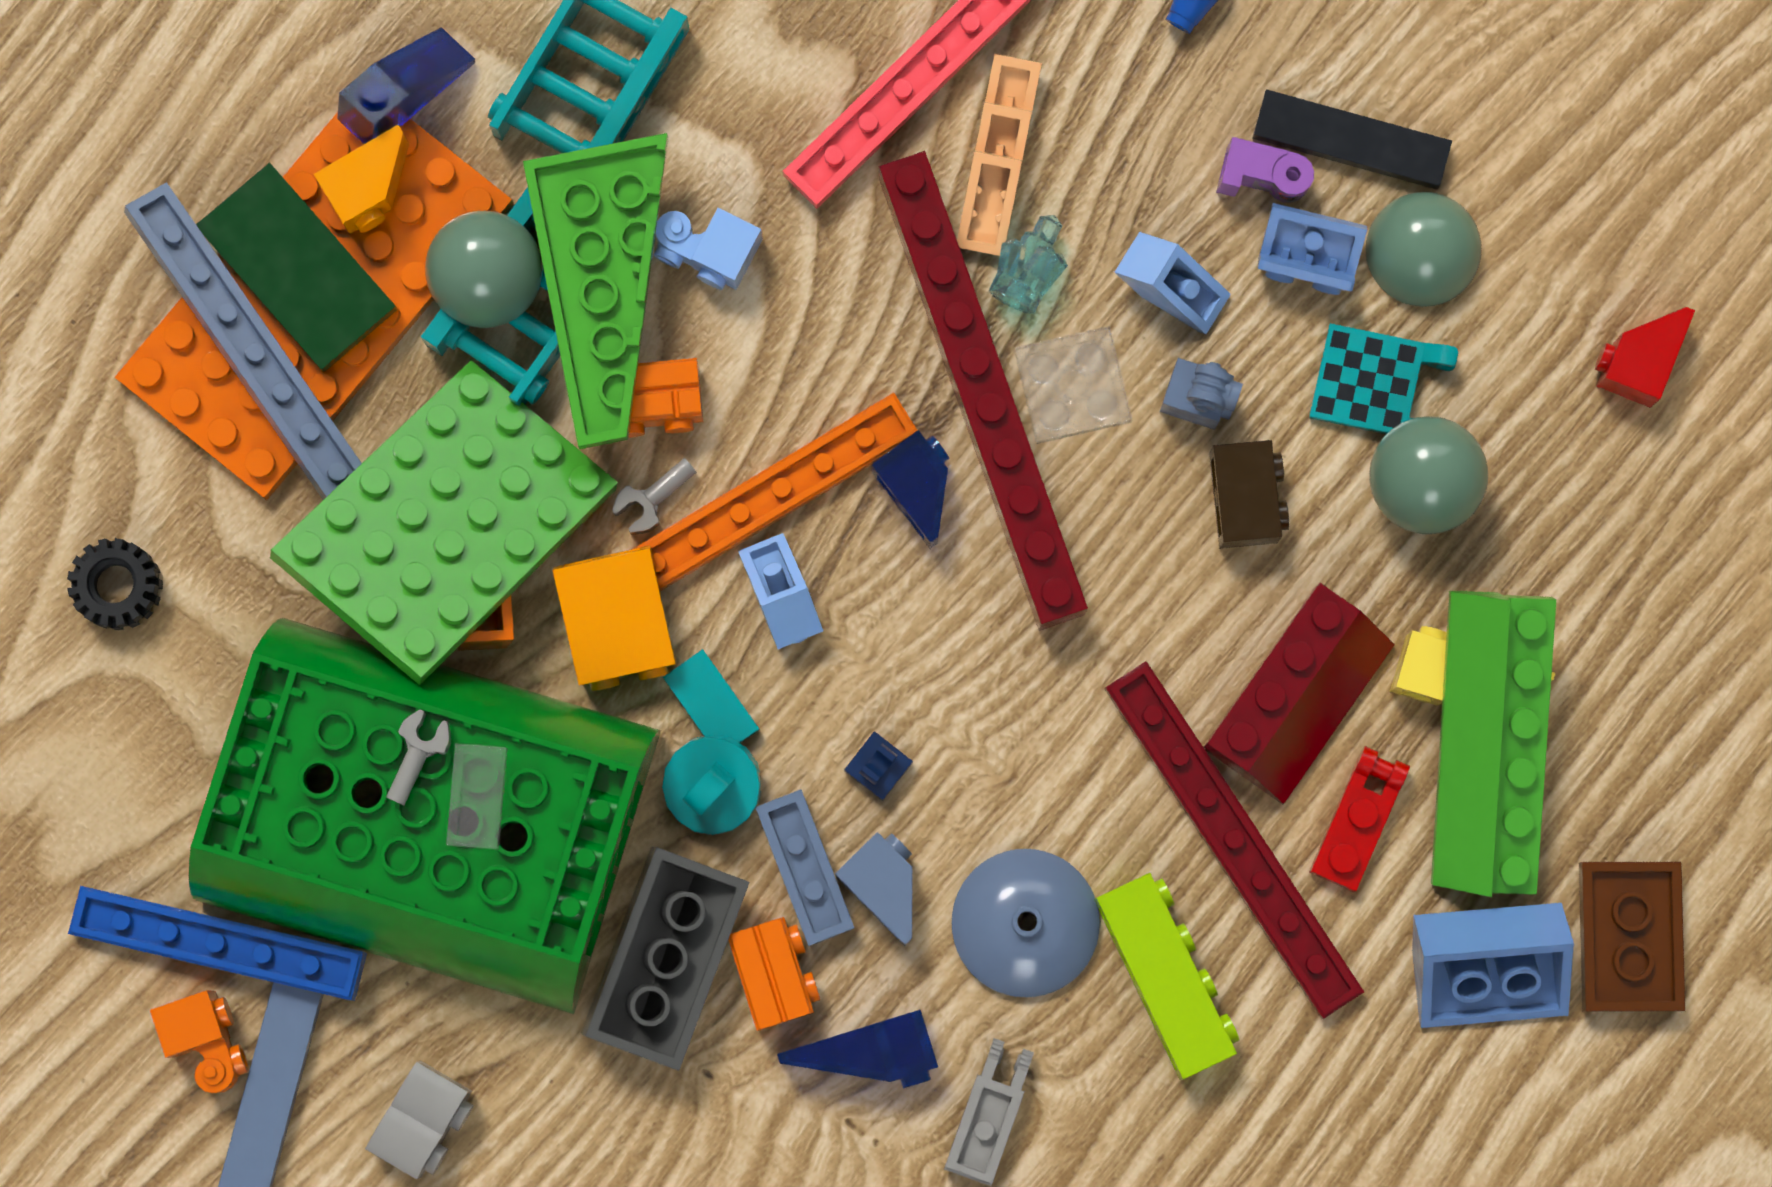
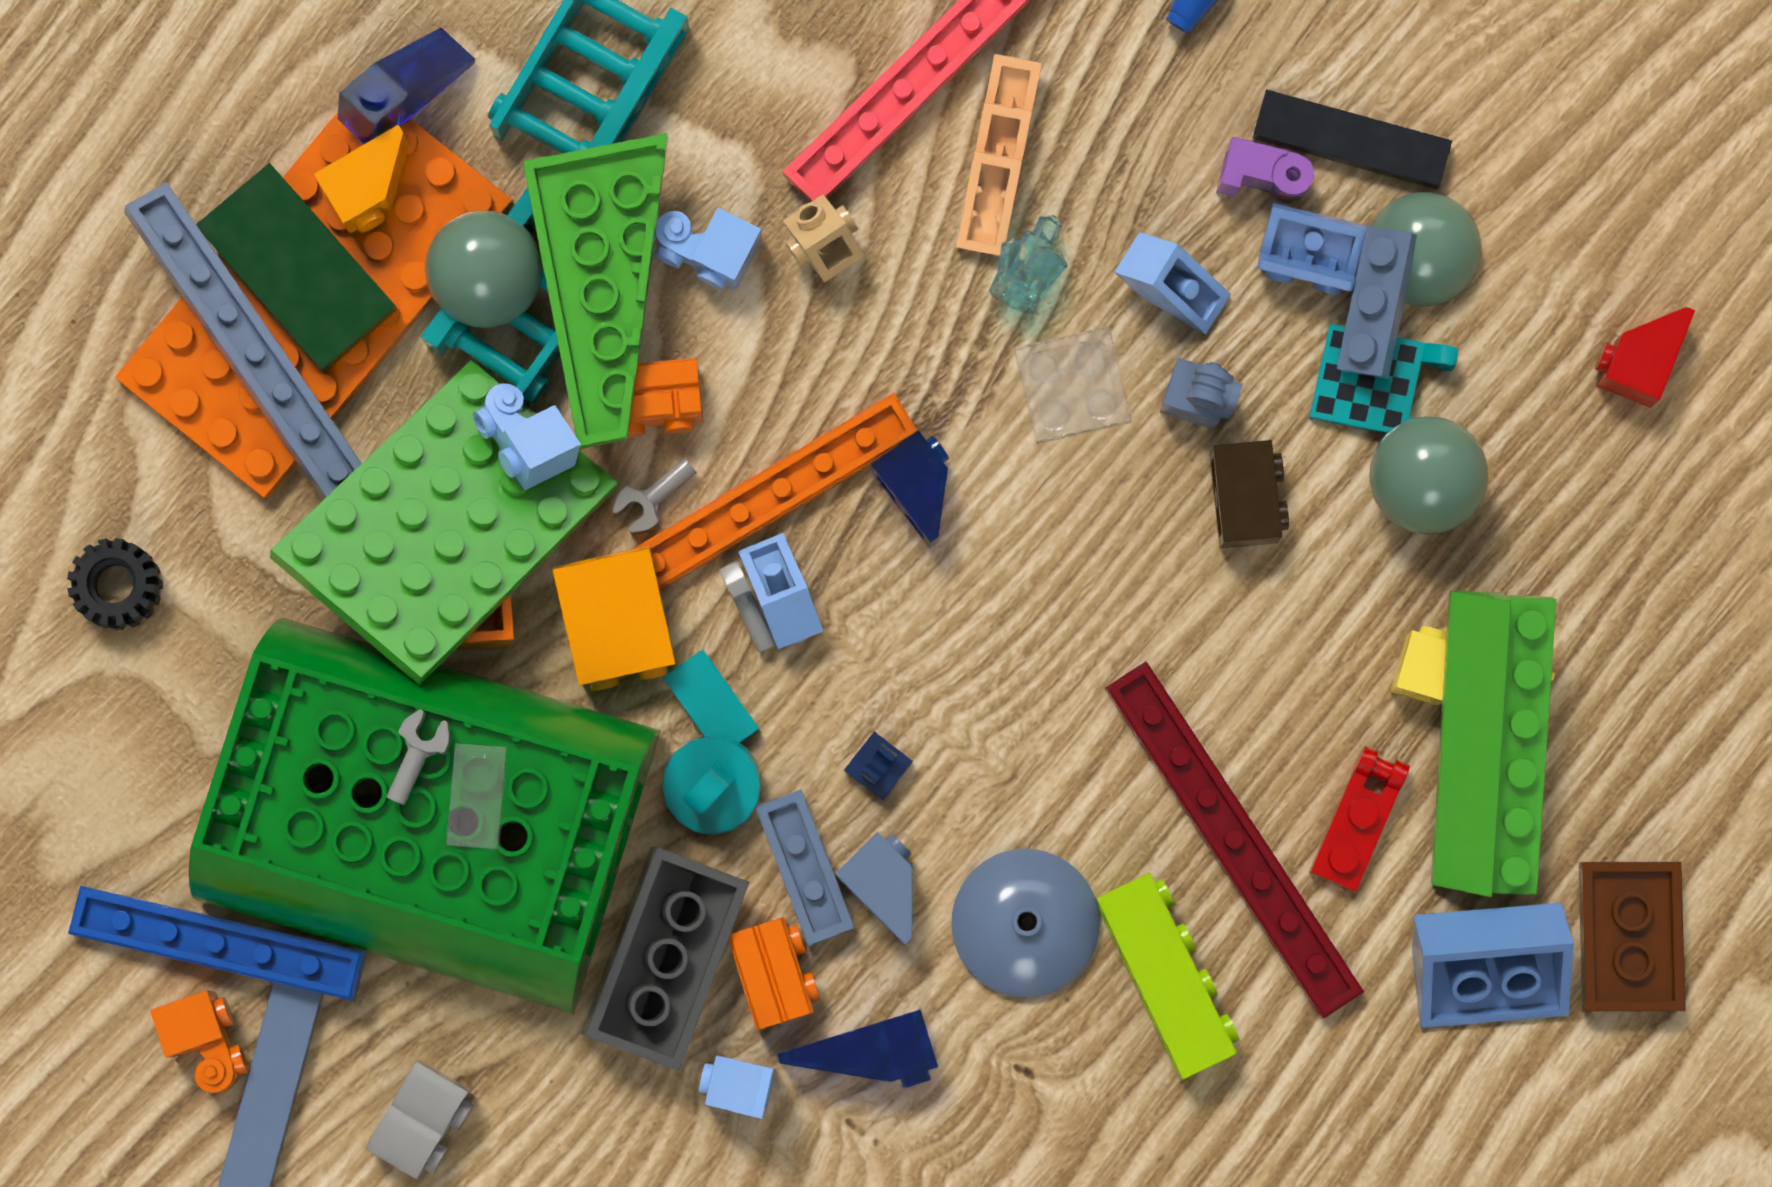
(529, 447): none -> light blue brick
(737, 1086): none -> light blue slope
(747, 606): none -> light grey bar
(823, 238): none -> tan brick
(982, 391): dark red brick -> none
(988, 1119): light grey hinge -> none
(1300, 693): dark red slope -> none
(1377, 302): none -> sand blue plate

